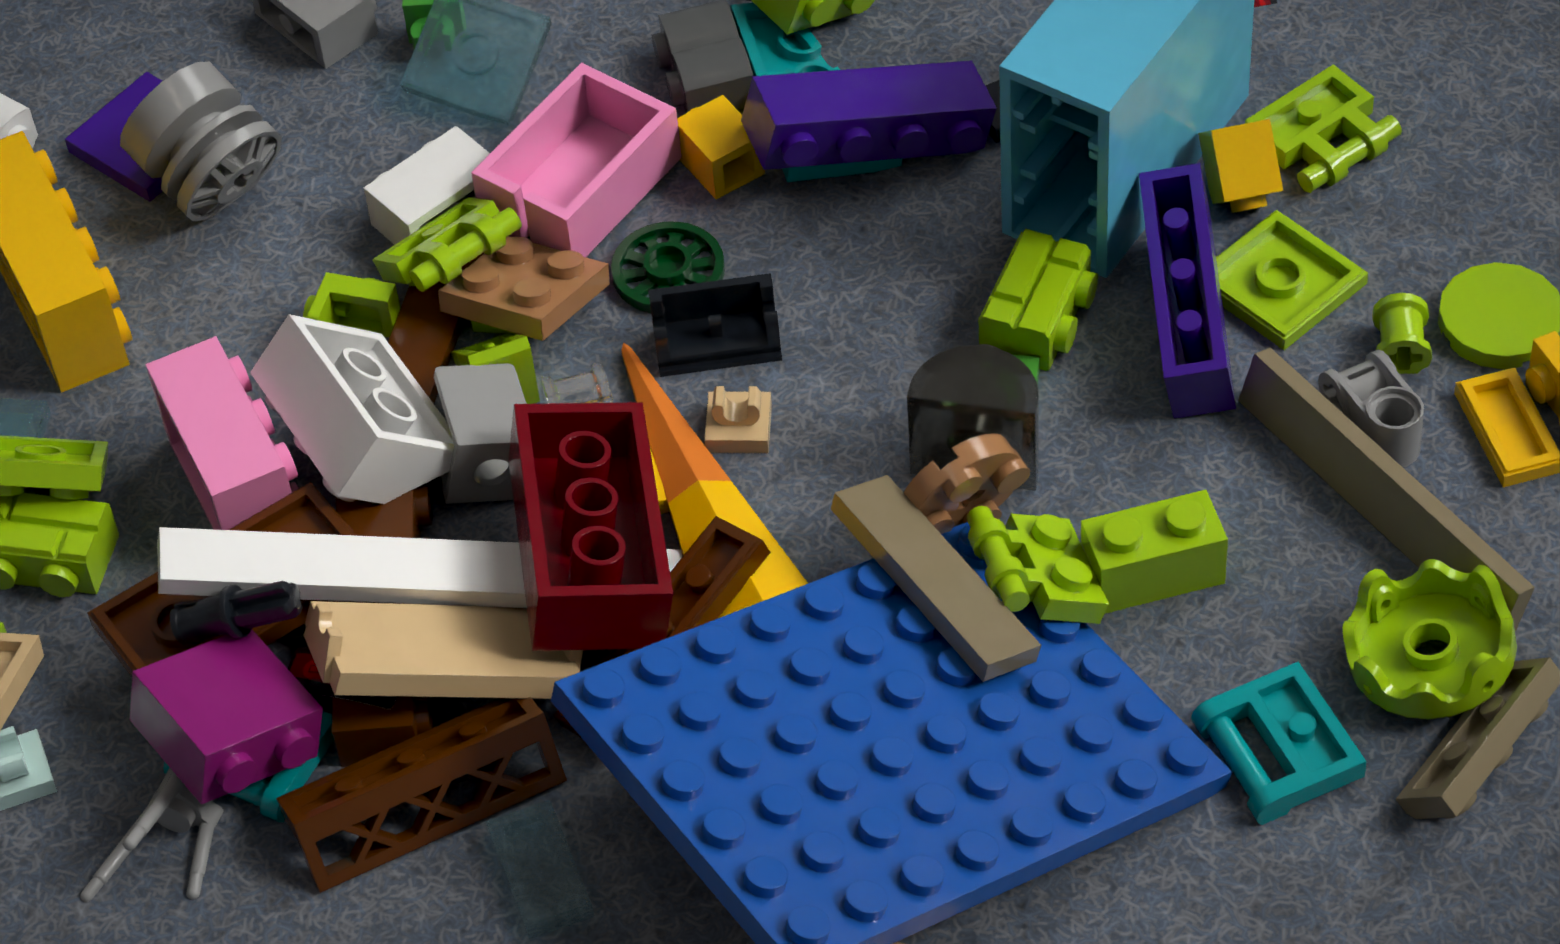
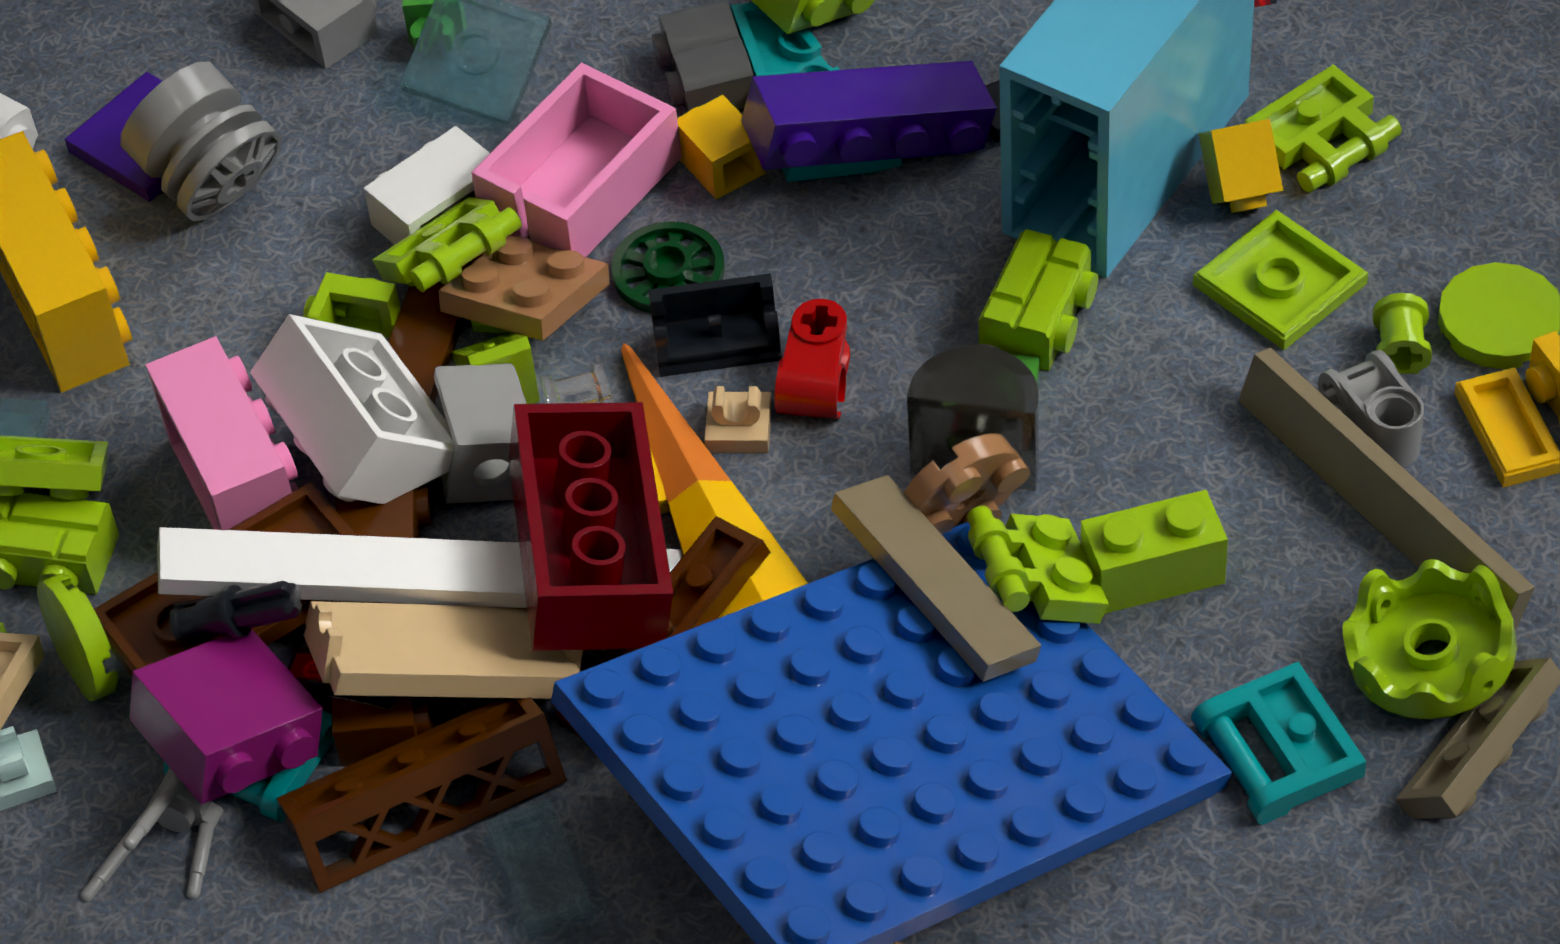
(77, 636): none -> lime tile
(814, 361): none -> red piece
(1186, 291): dark purple brick -> none

